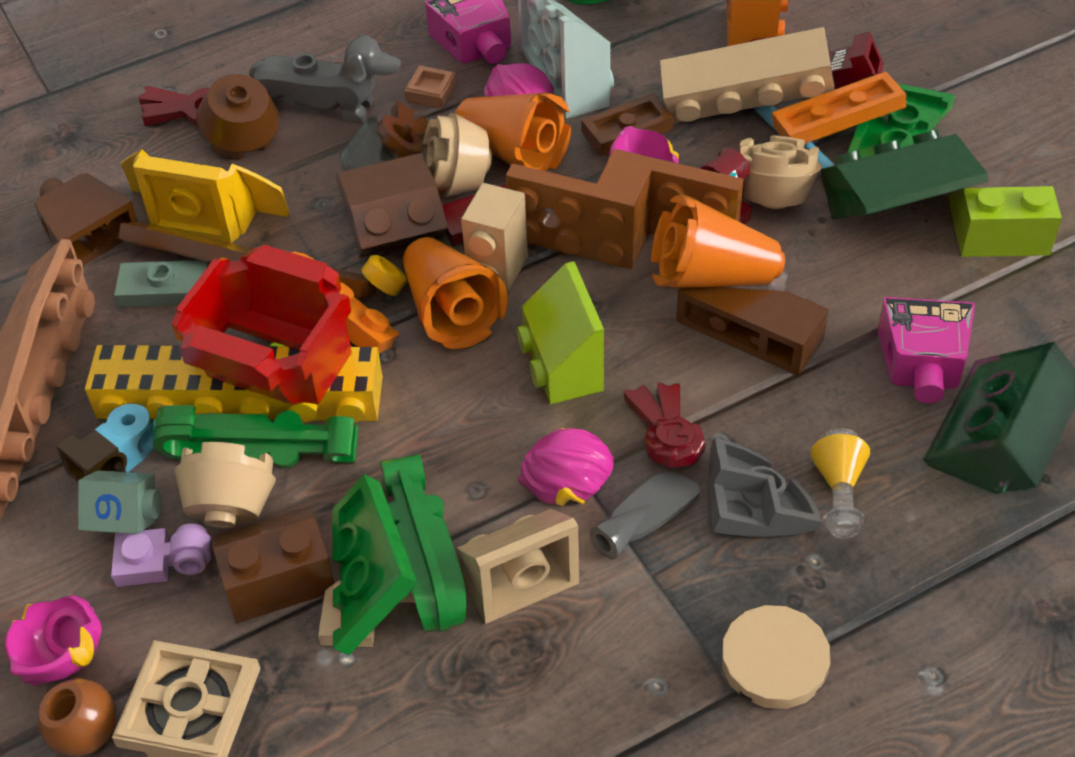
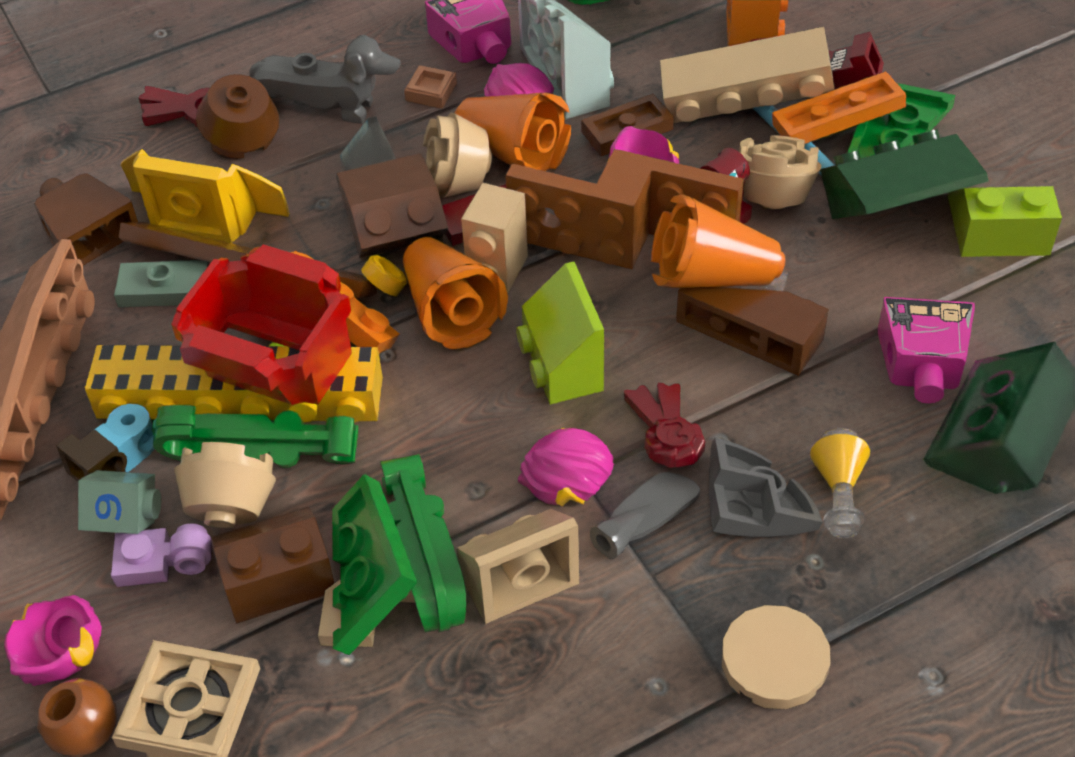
(402, 133): reddish brown piece -> none

